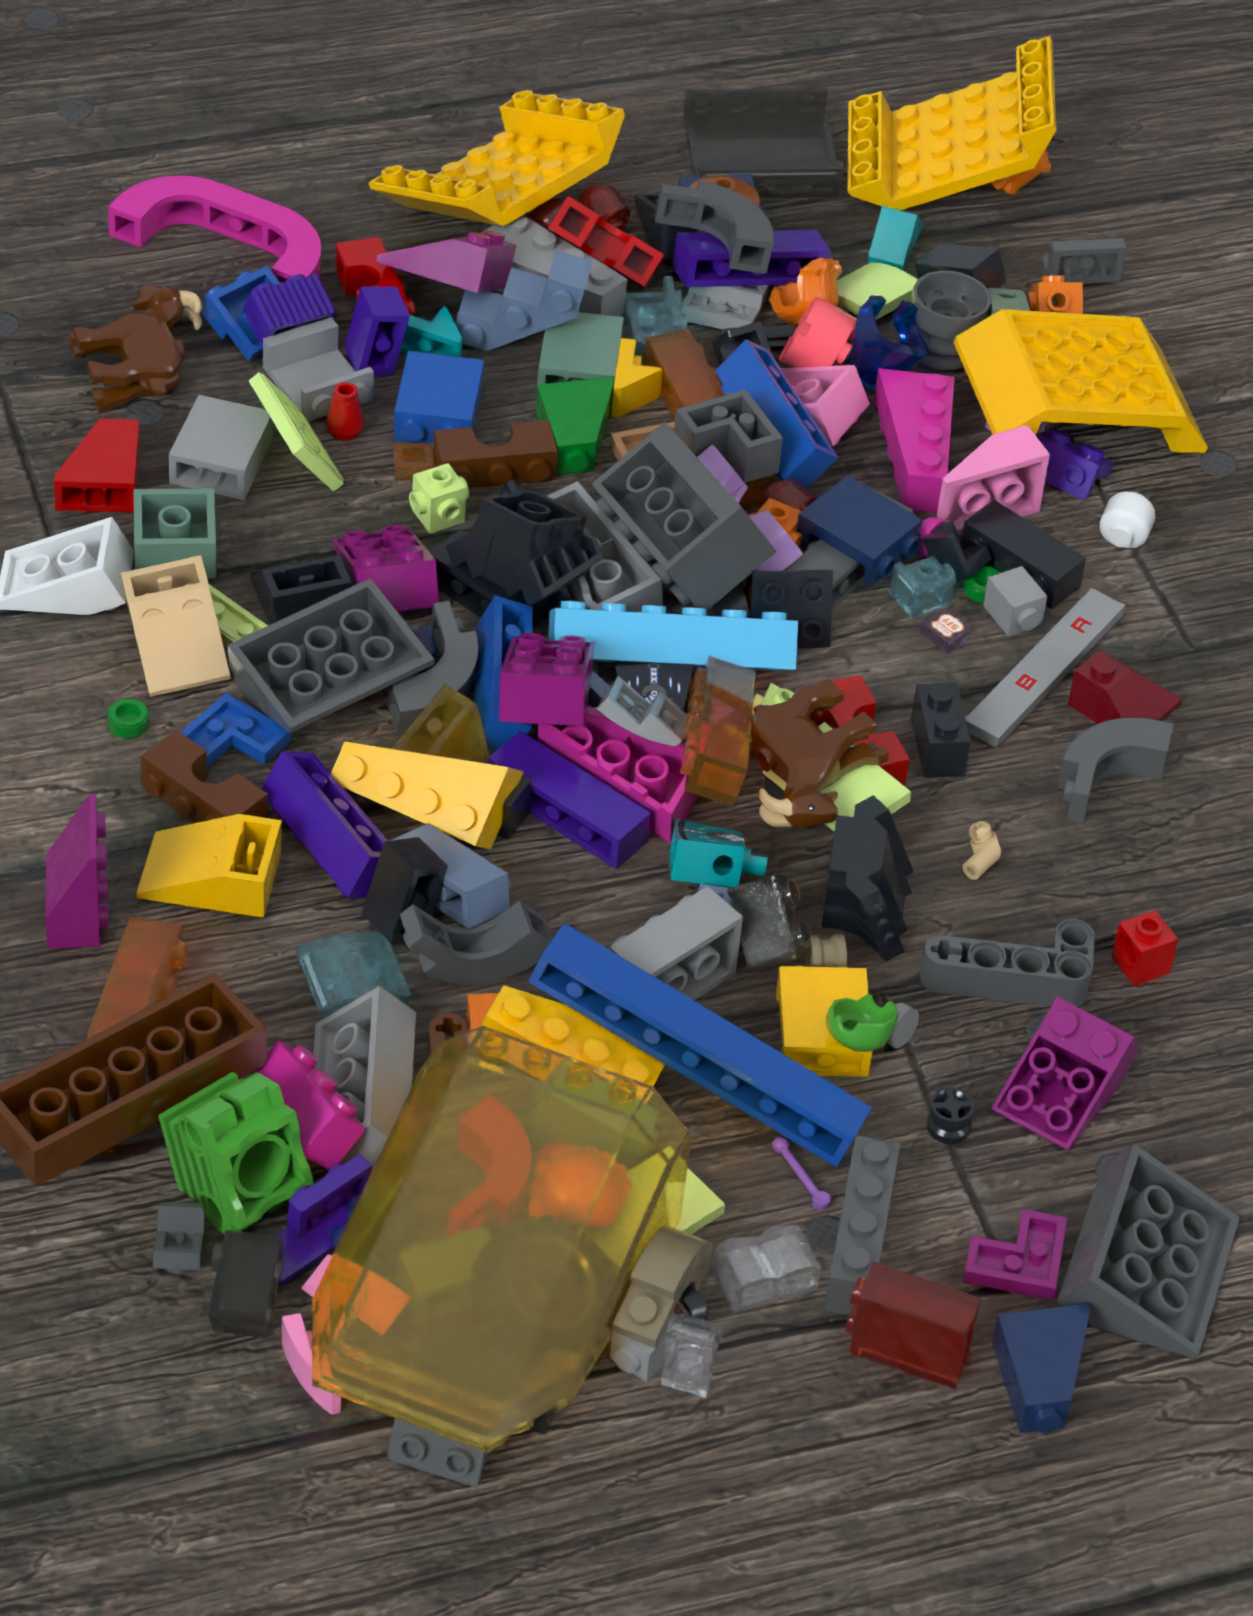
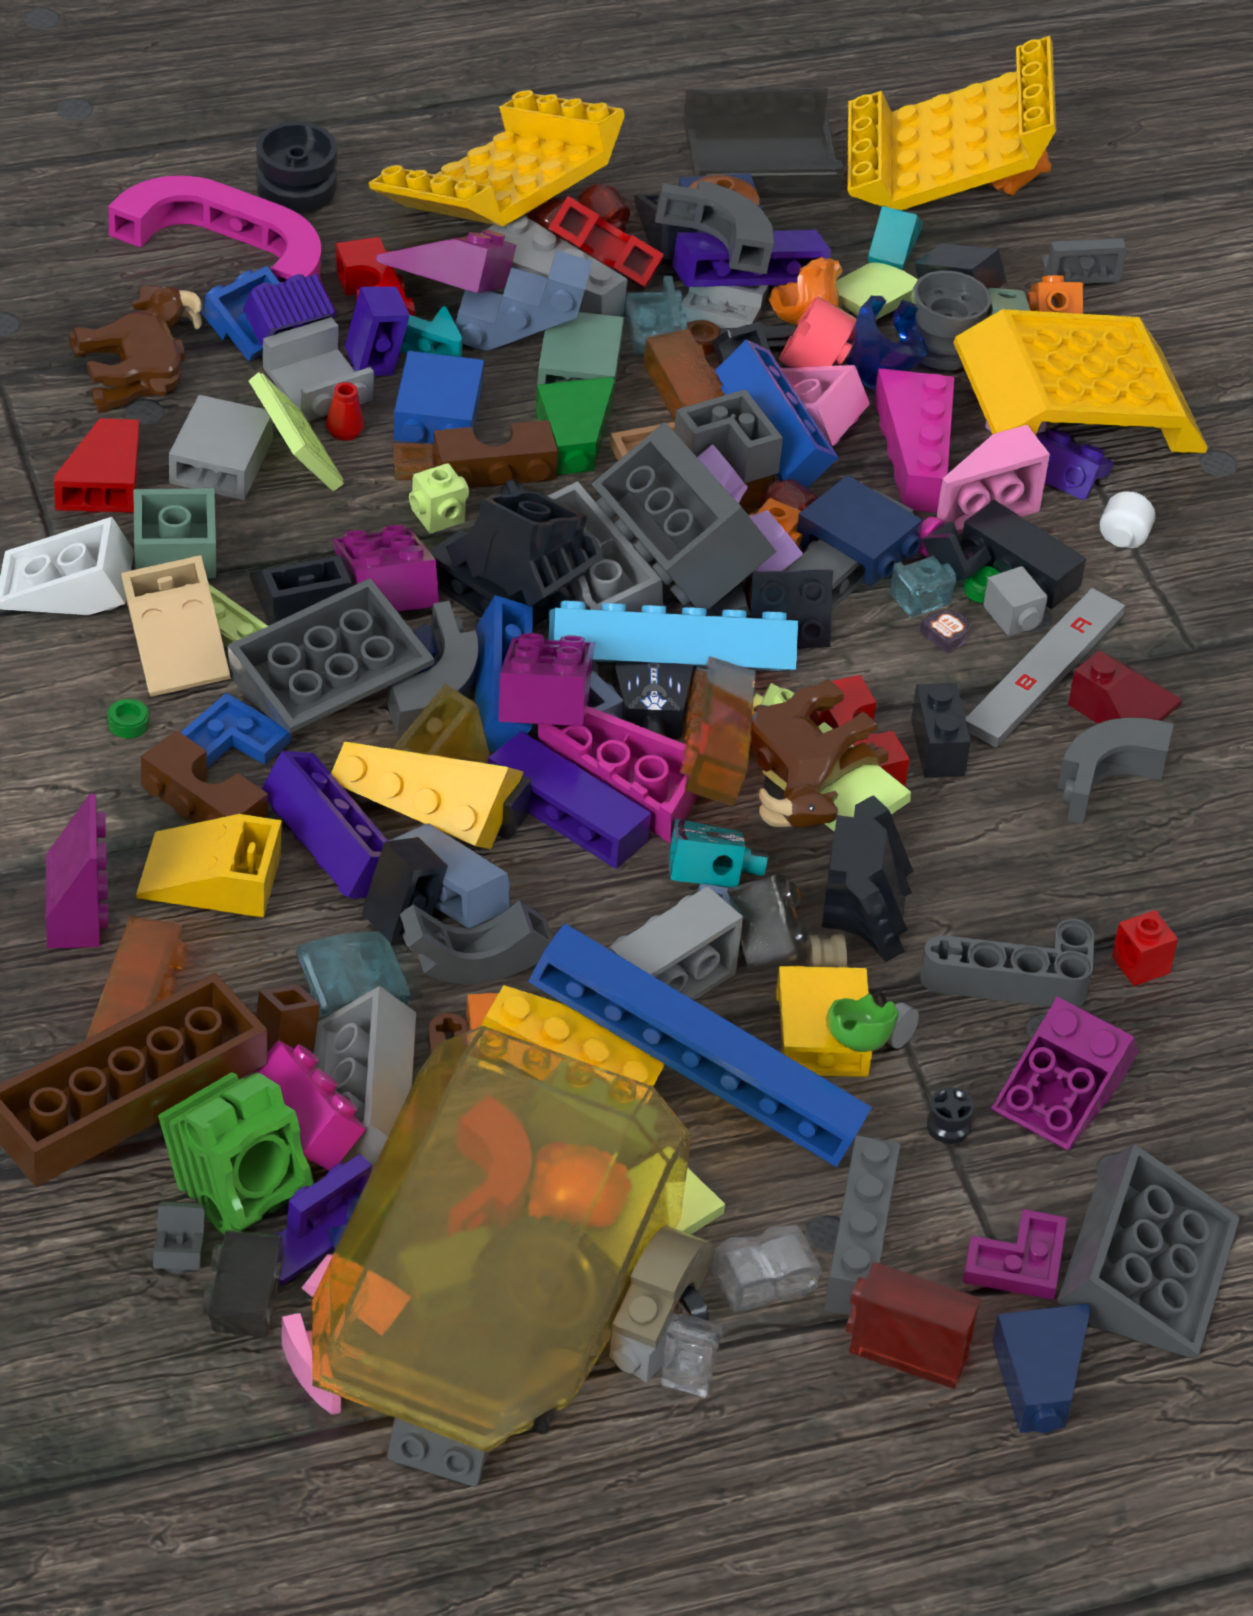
(288, 1016): none -> reddish brown brick
(296, 165): none -> black wheel
(633, 383): yellow slope -> none
(655, 721): light grey slope -> none
(704, 333): none -> reddish brown tile
(820, 1199): medium lavender hinge -> none
(985, 850): tan arm -> none

